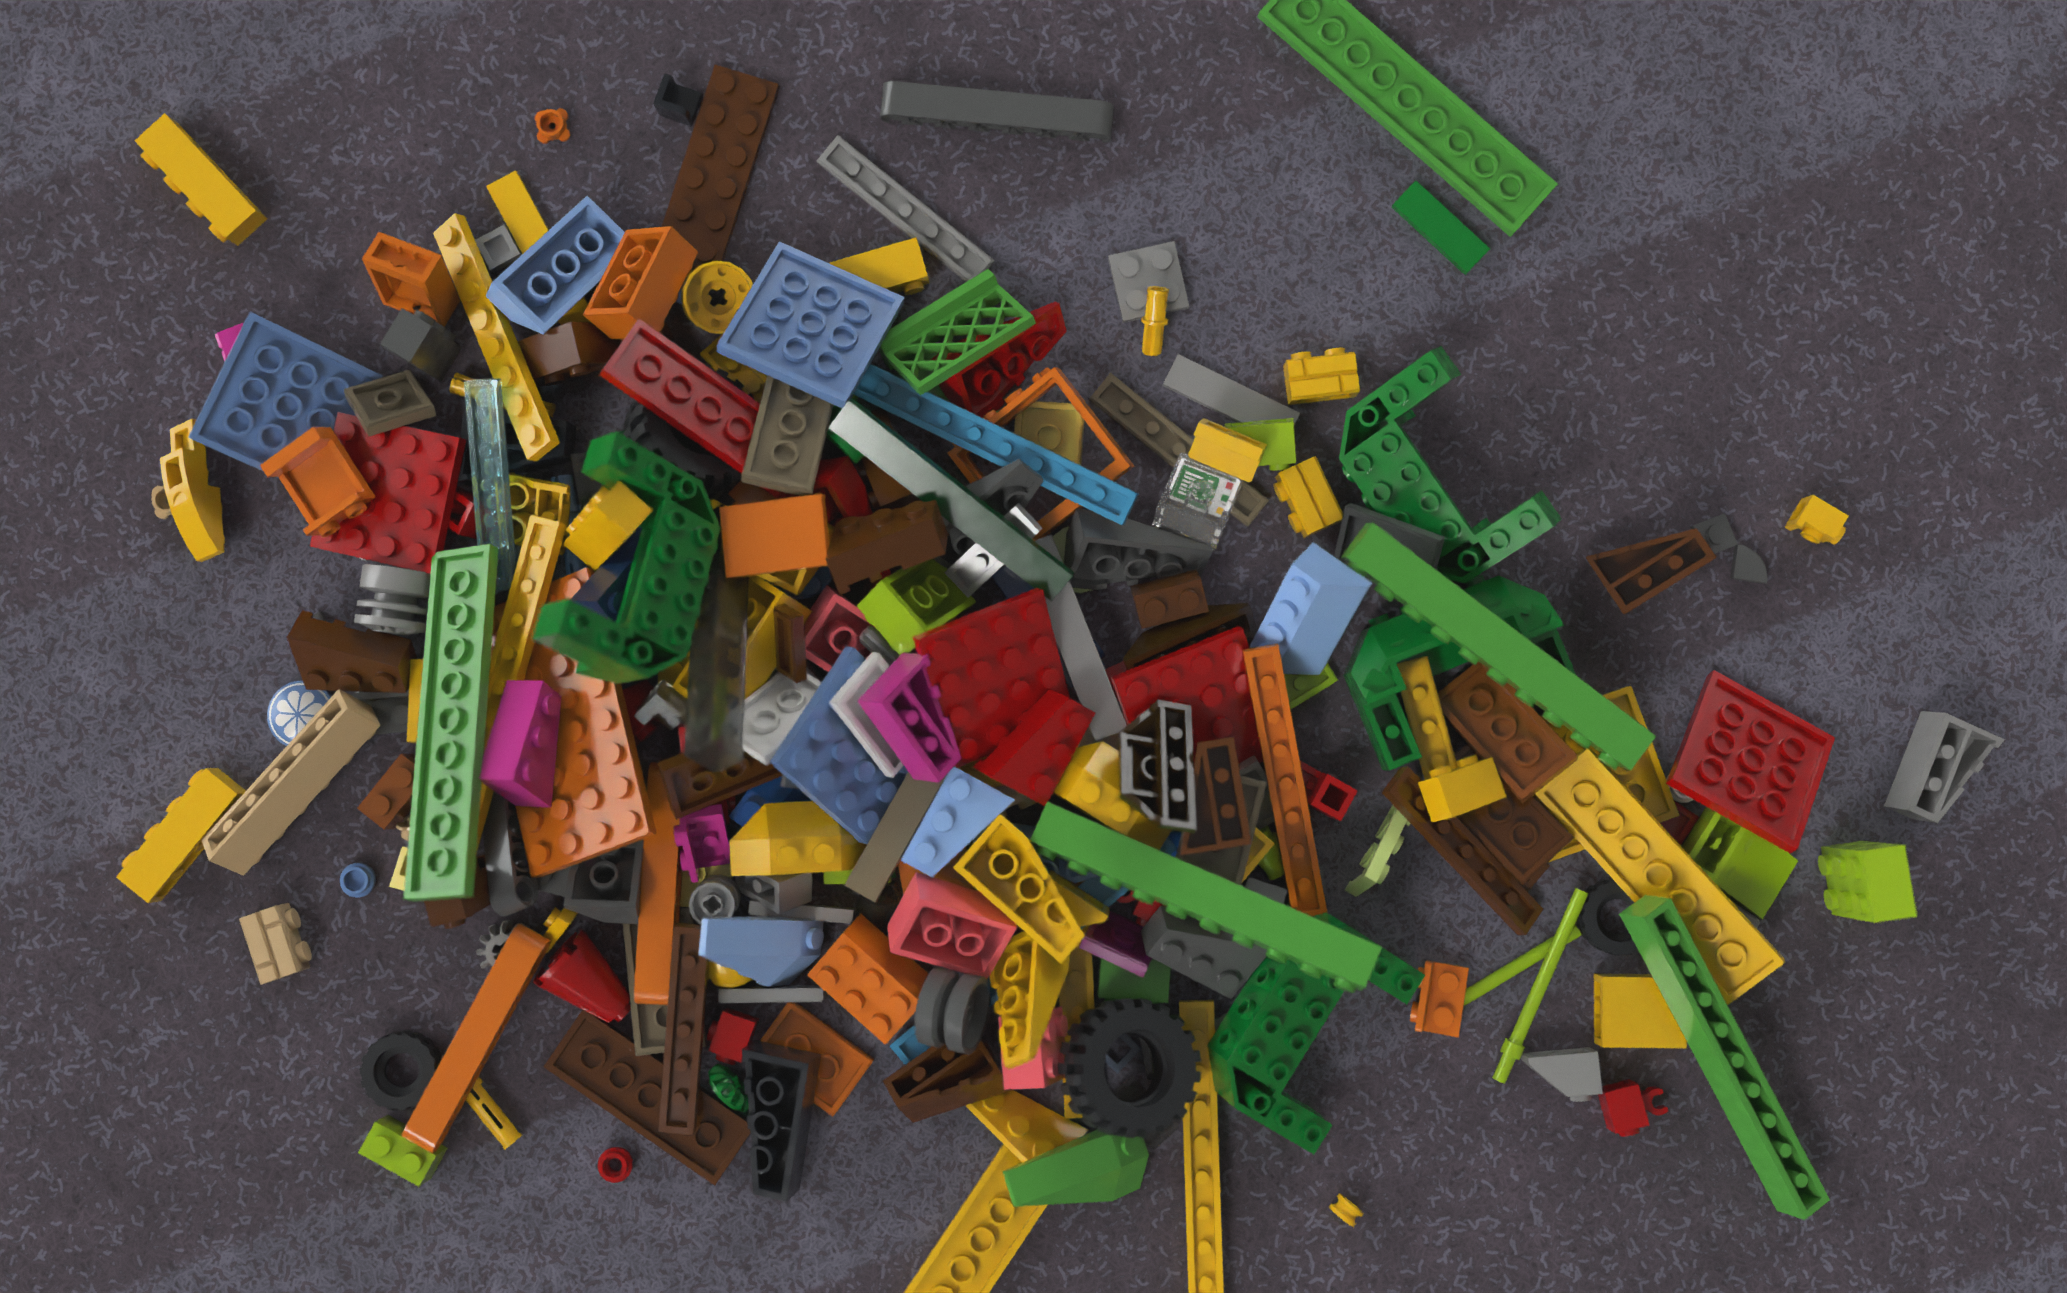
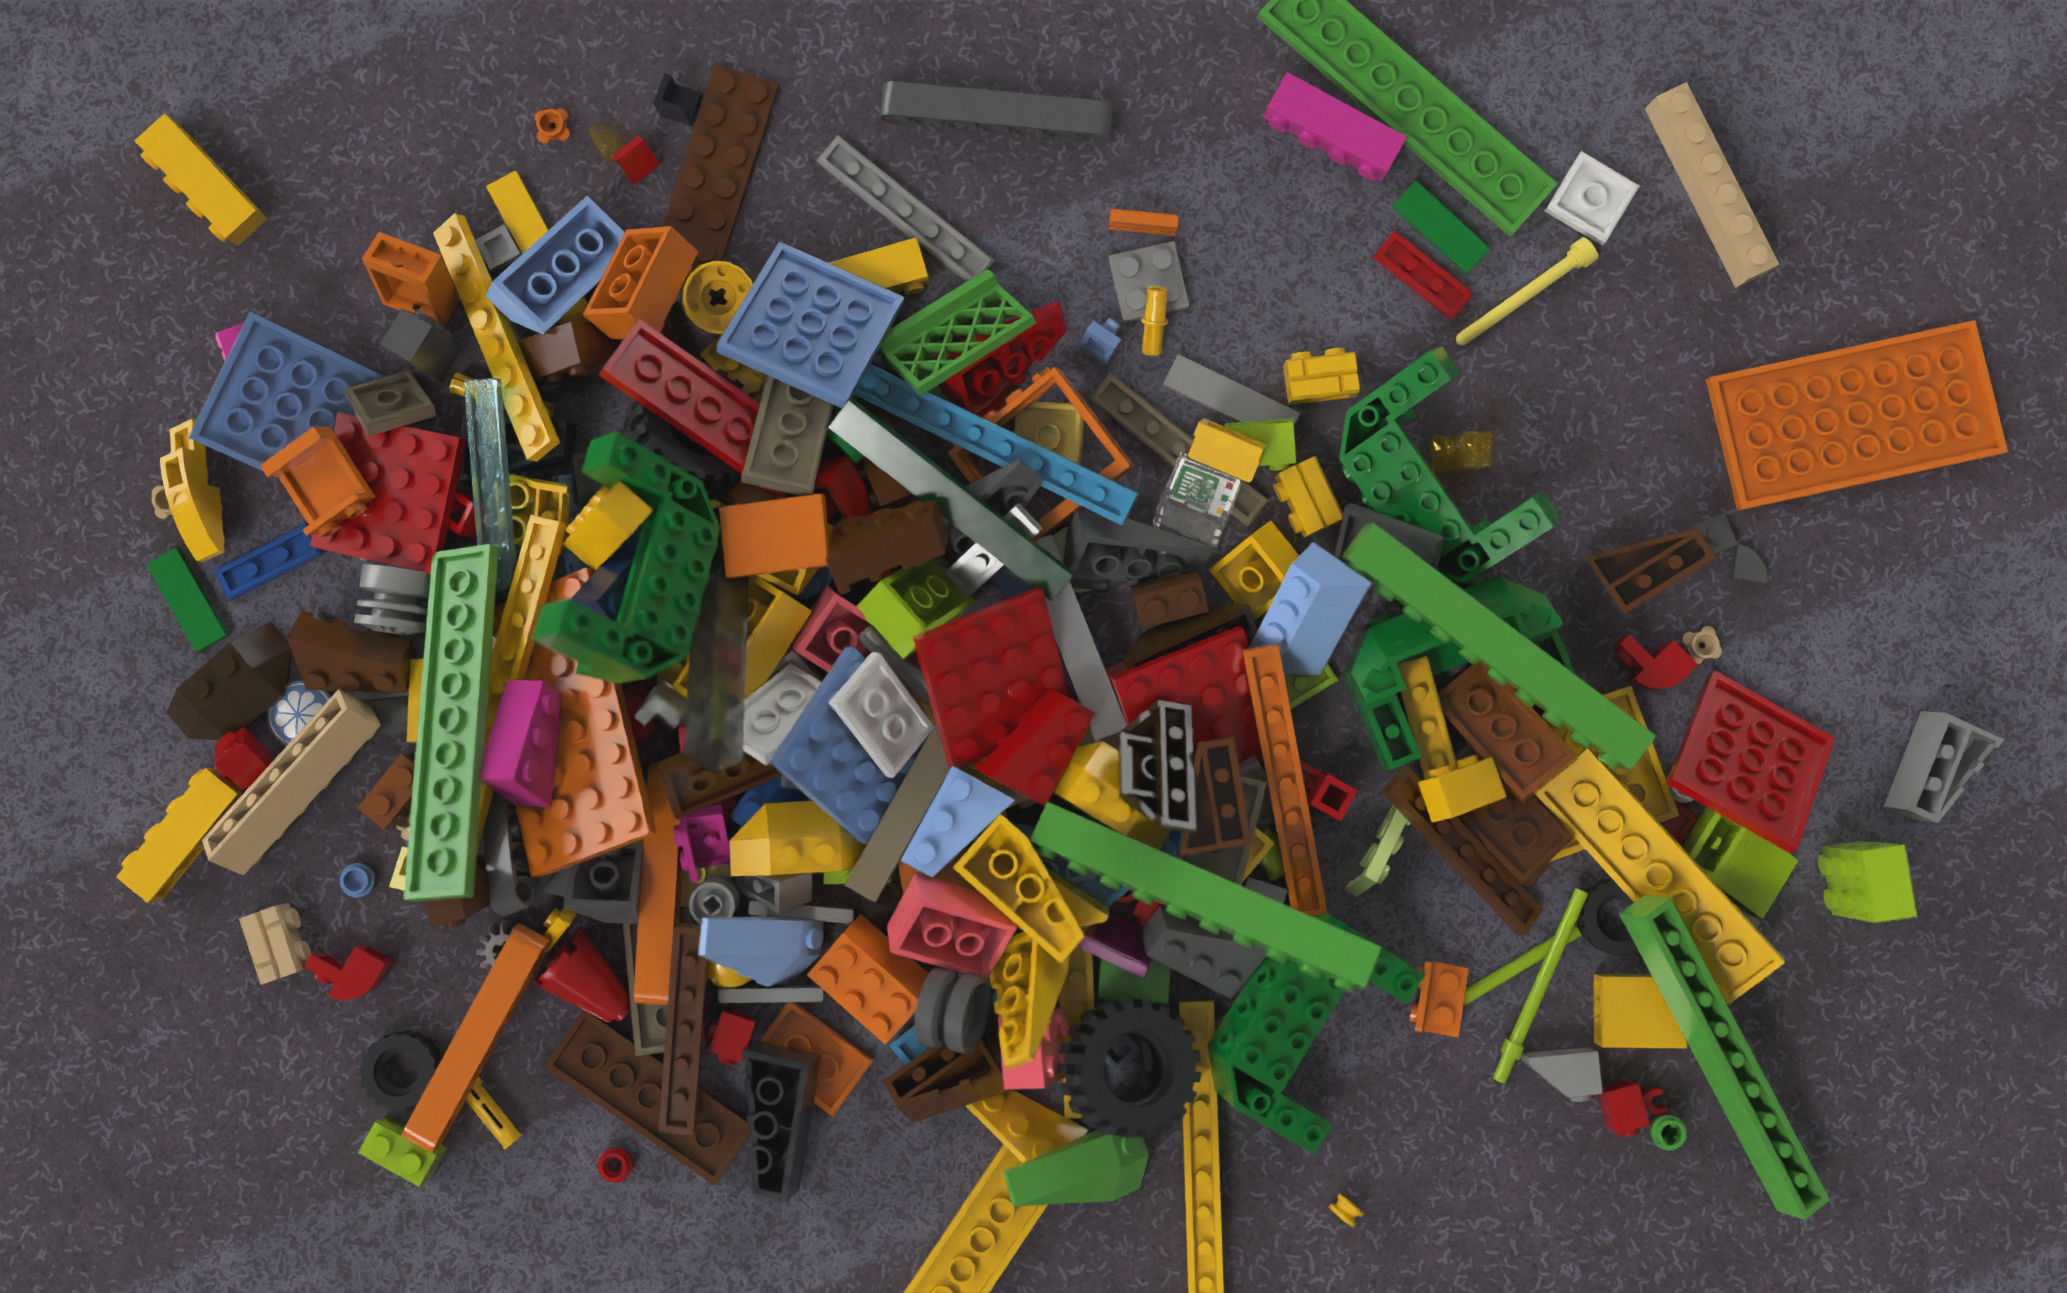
(187, 600): none -> green tile
(234, 686): none -> dark brown wedge
(241, 757): none -> red brick
(266, 563): none -> blue tile
(359, 976): none -> red brick
(606, 140): none -> clear yellow slope
(636, 159): none -> red tile
(728, 1087): green gear -> none
(790, 643): reddish brown tile -> none
(911, 718): dark pink wedge -> none
(1101, 340): none -> medium blue tile
(1143, 222): none -> orange tile
(1256, 568): none -> yellow slope
(1334, 128): none -> dark pink brick
(1423, 275): none -> red tile
(1462, 451): none -> clear yellow hips
(1580, 254): none -> light yellow piece
(1592, 198): none -> white plate
(1656, 671): none -> red brick
(1673, 1134): none -> bright green cone
(1707, 636): none -> tan plate
(1711, 185): none -> tan brick
(1817, 520): yellow brick -> none
(1856, 415): none -> orange plate

